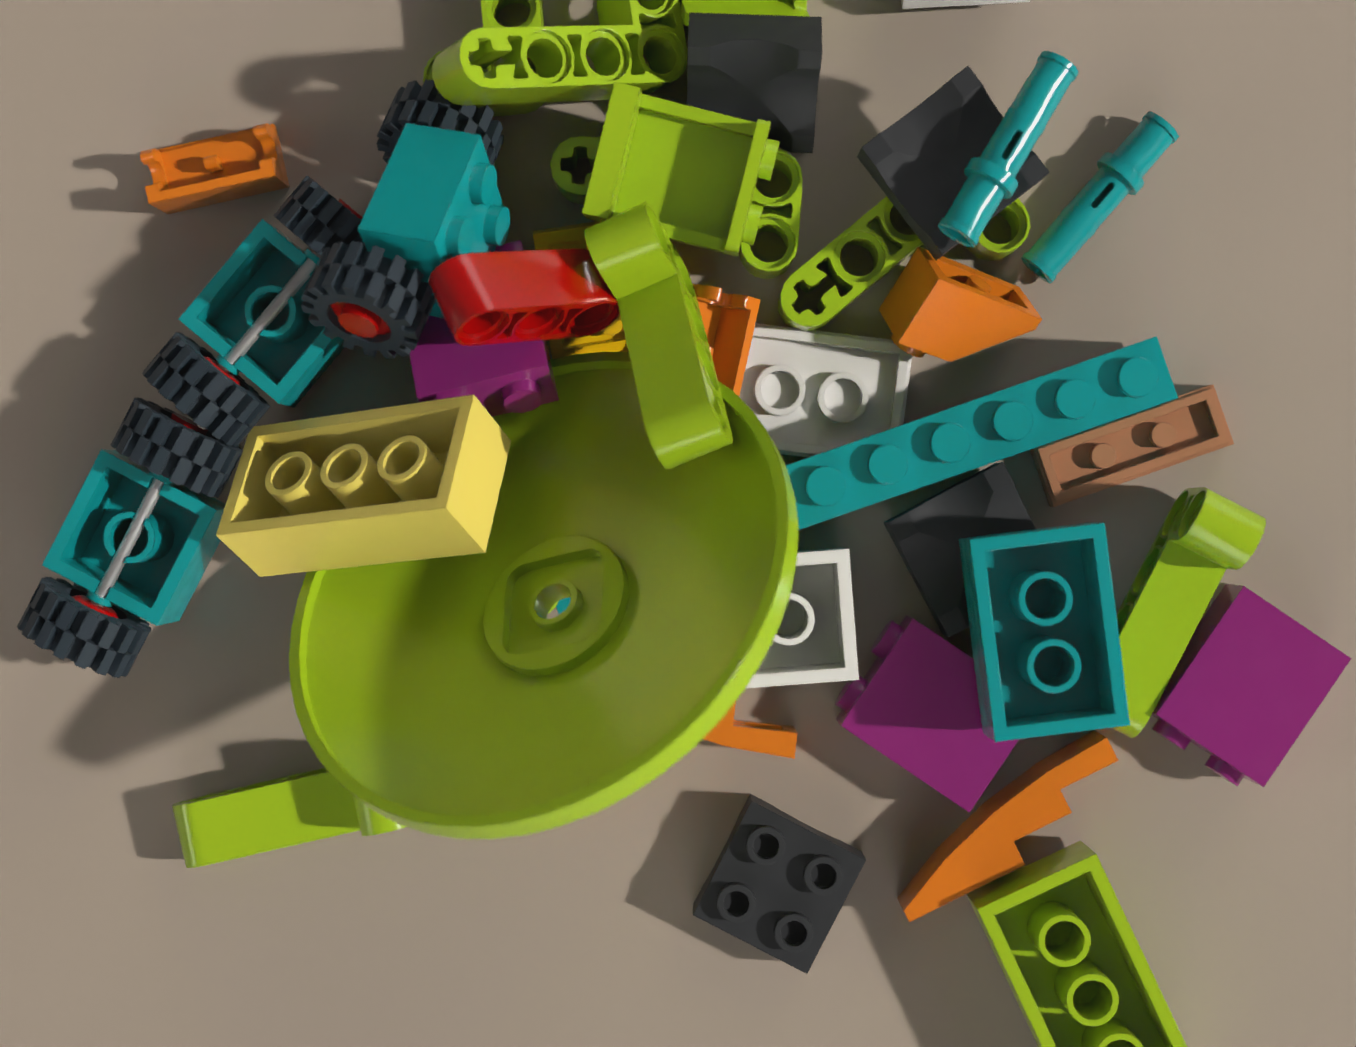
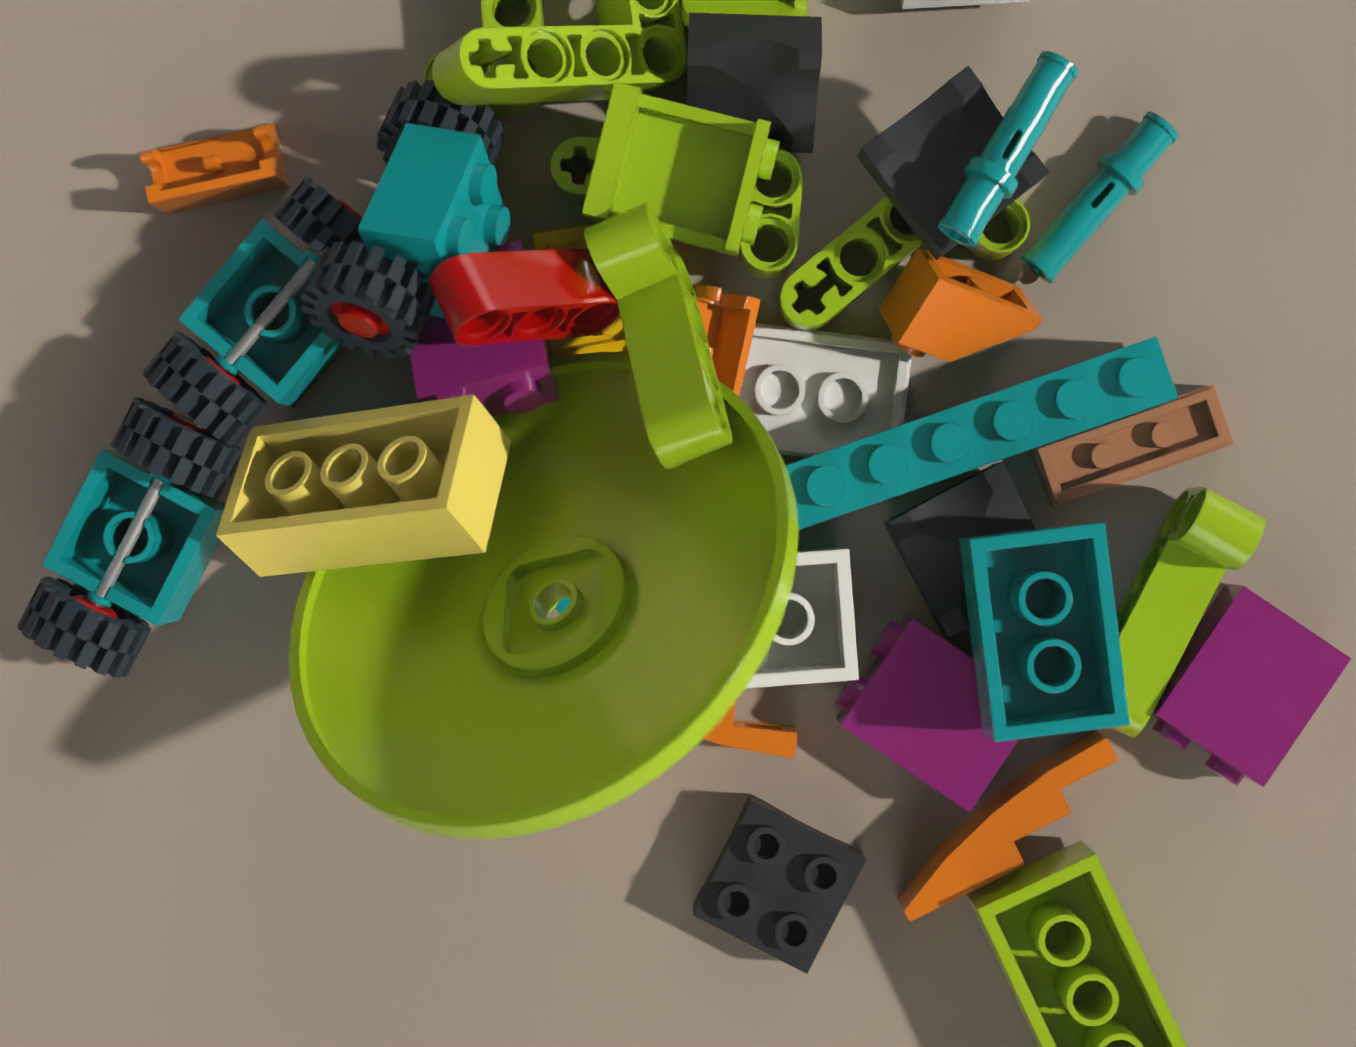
(271, 817): lime beam -> none

